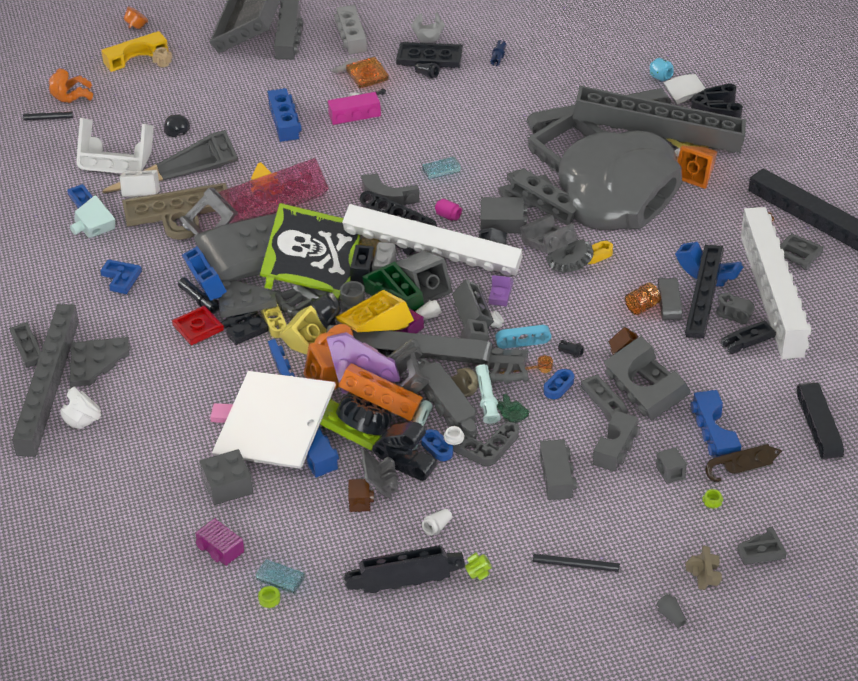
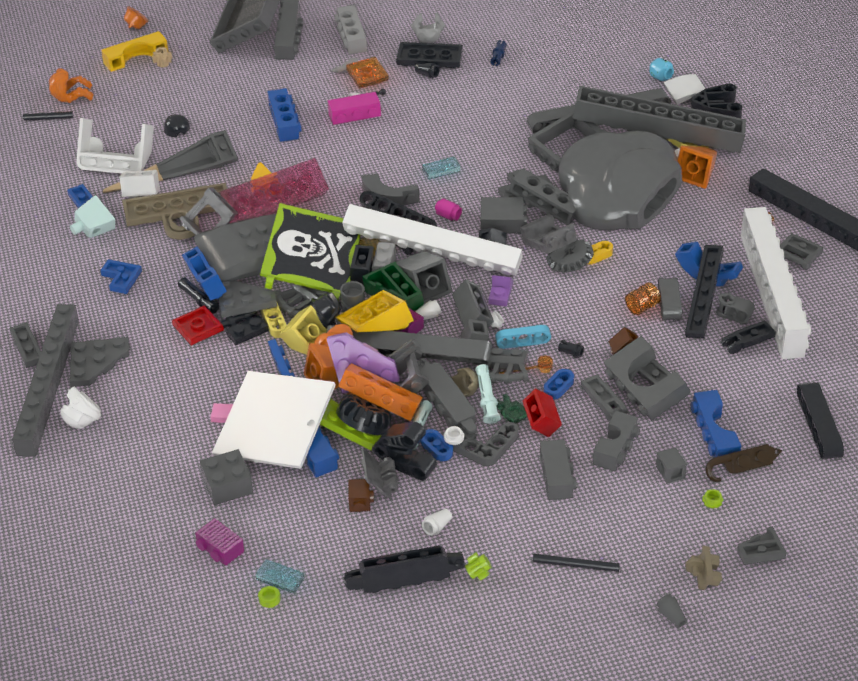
(542, 412): none -> red brick

